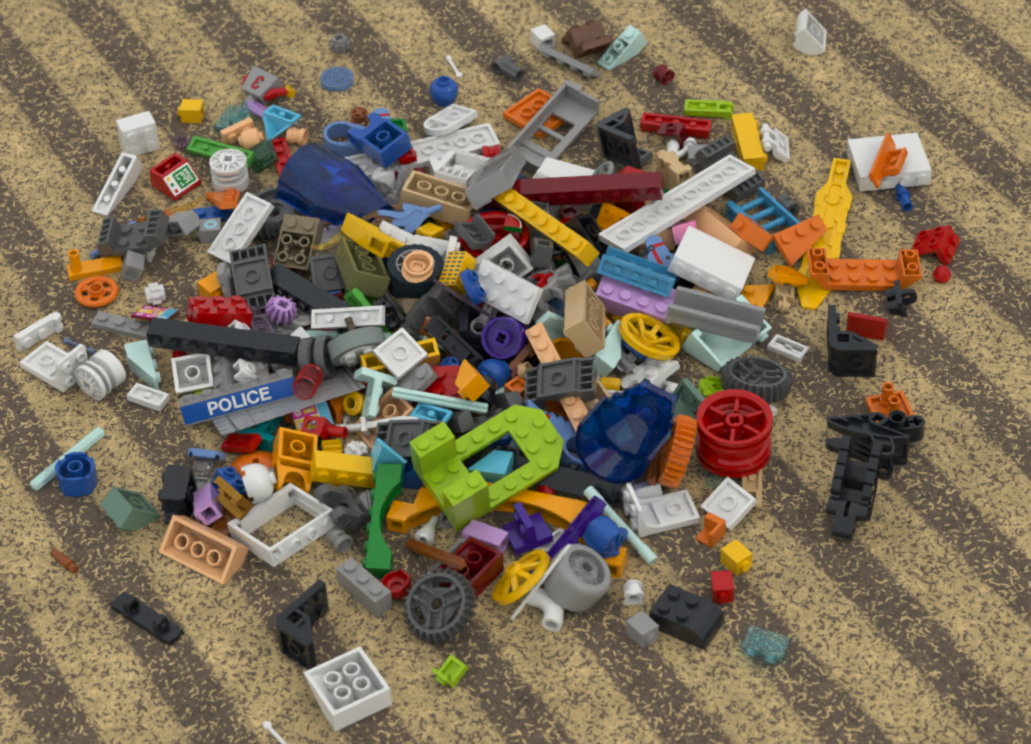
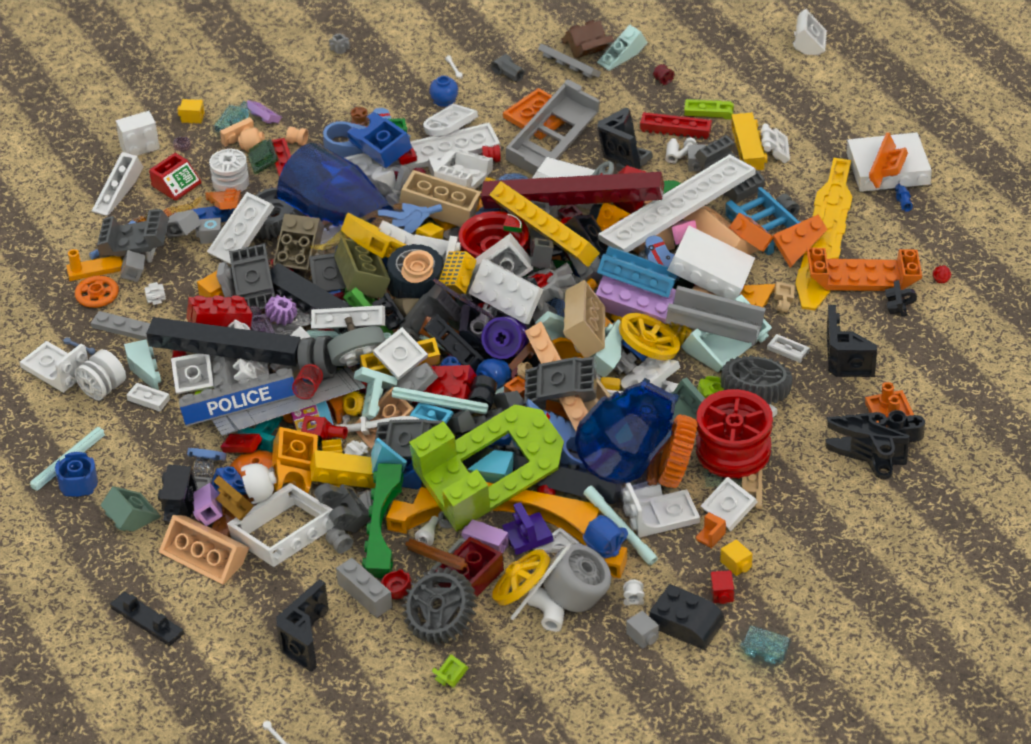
(38, 331): white plate -> none
(65, 561): dark orange animal -> none
(148, 312): piece -> none
(206, 148): bright green plate -> none
(264, 87): light grey torso -> none
(277, 120): medium azure slope -> none
(337, 79): tile -> none
(348, 688): white slope -> none
(470, 382): light orange slope -> none
(472, 286): blue plate -> none
(476, 233): dark grey bracket -> none
(494, 177): light grey piece -> none
(542, 35): white brick -> none
(578, 526): dark purple plate -> none
(672, 169): tan hips -> none
(674, 129): dark red bracket -> none
(786, 274): light orange plate -> none
(853, 489): black piece -> none
(867, 325): red slope -> none
(938, 240): red bracket -> none

